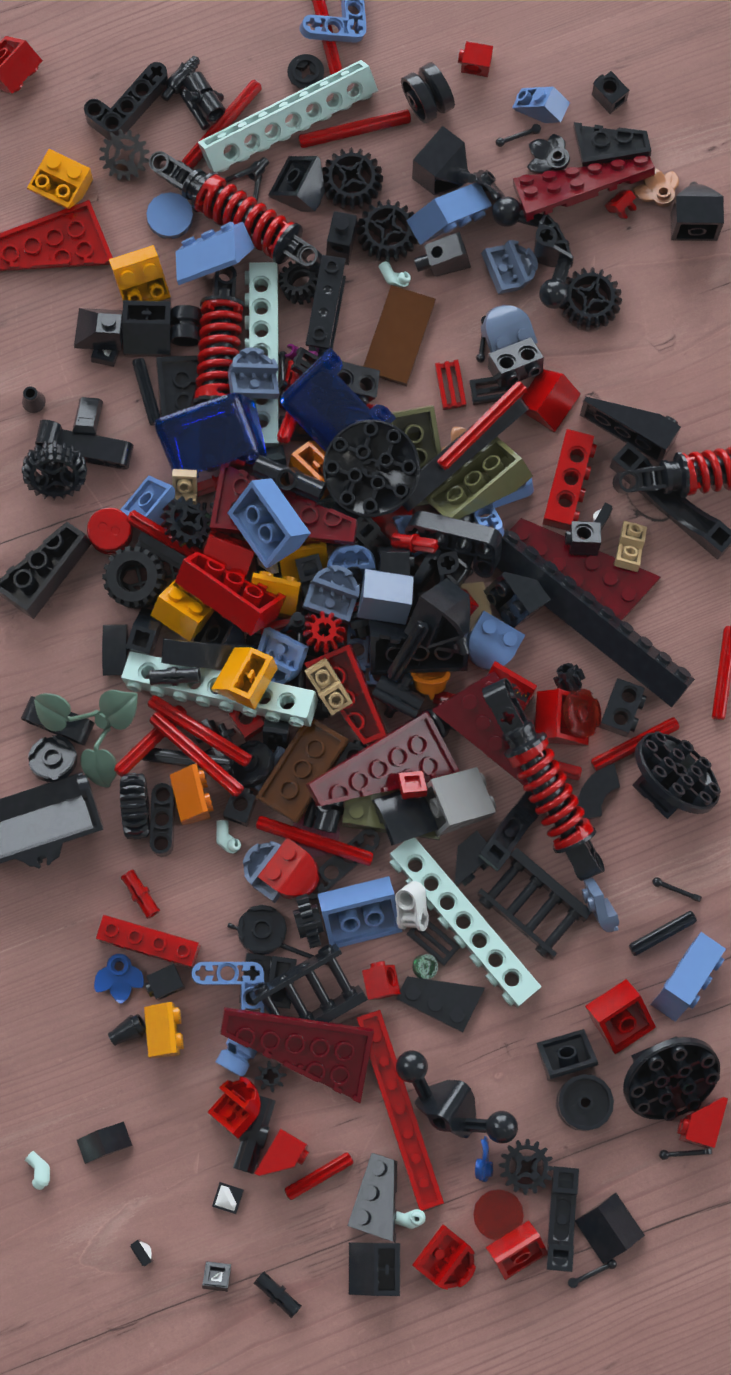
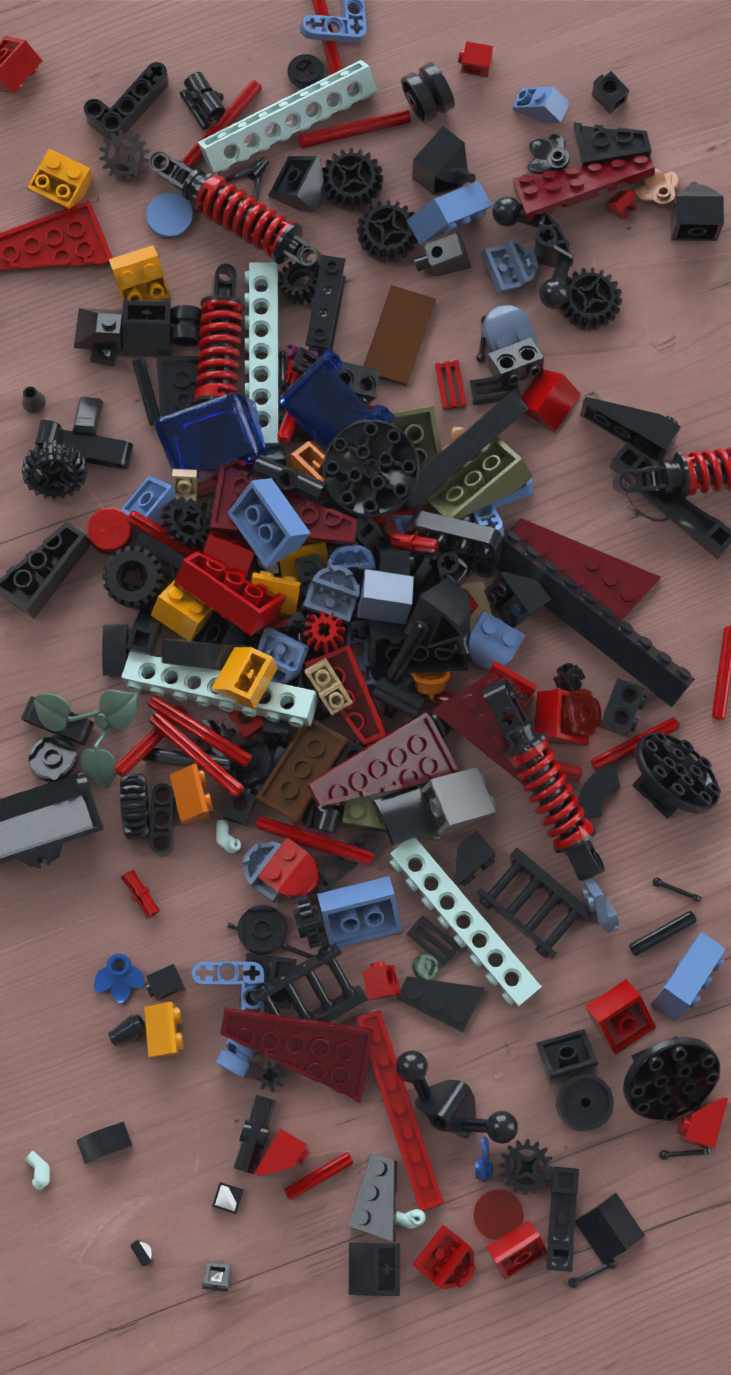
(148, 941): red brick -> none
(175, 676): black pin -> none
(176, 81): black piece -> none
(212, 252): medium blue slope -> none
(237, 1106): red slope -> none
(253, 375): sand blue slope -> none
(277, 1294): black pin -> none
(342, 234): black torso -> none
(393, 278): light aqua arm -> none
(412, 784): tile -> none
(412, 910): white piece -> none
(482, 425): red axle -> none
(487, 181): black plate -> none
(509, 832): black slope -> none
(535, 130): black hinge -> none
(581, 445): red brick -> none
(590, 531): black brick -> none
(603, 514): black tile -> none
(630, 546): tan slope -> none

